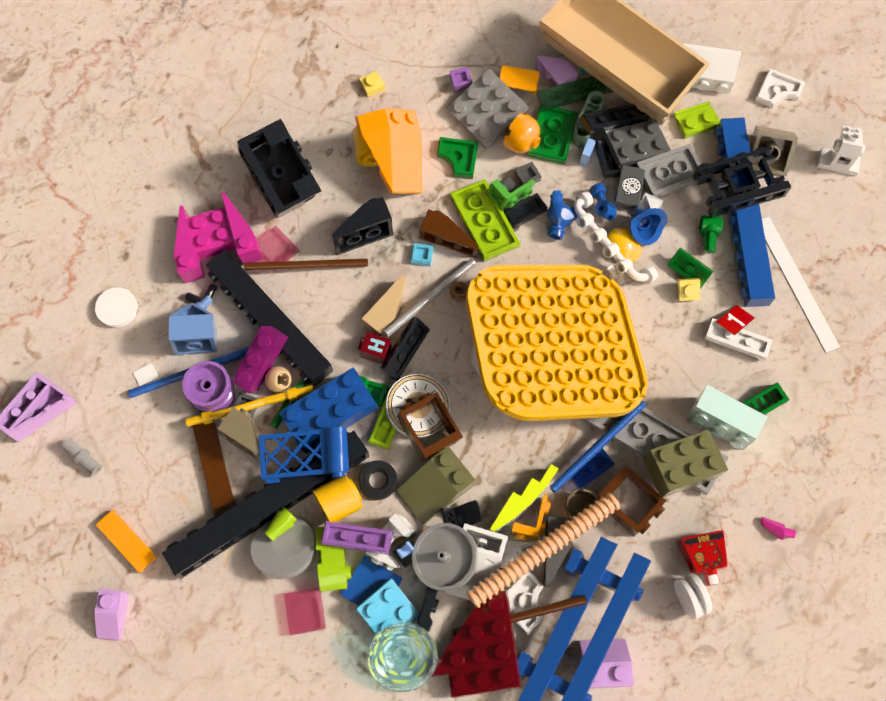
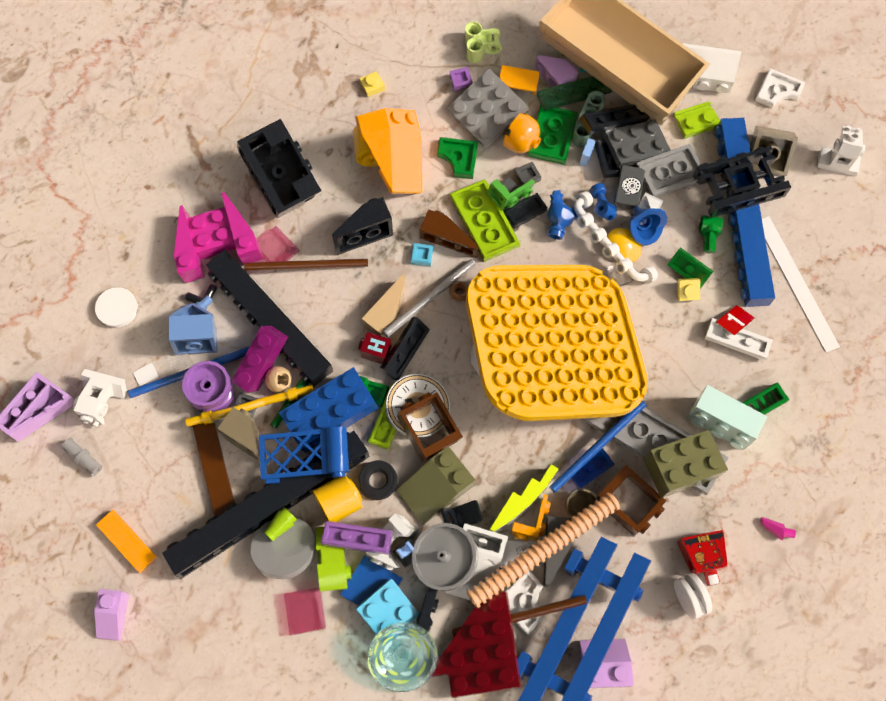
(91, 408): none -> white tile
(481, 41): none -> yellowish green piece

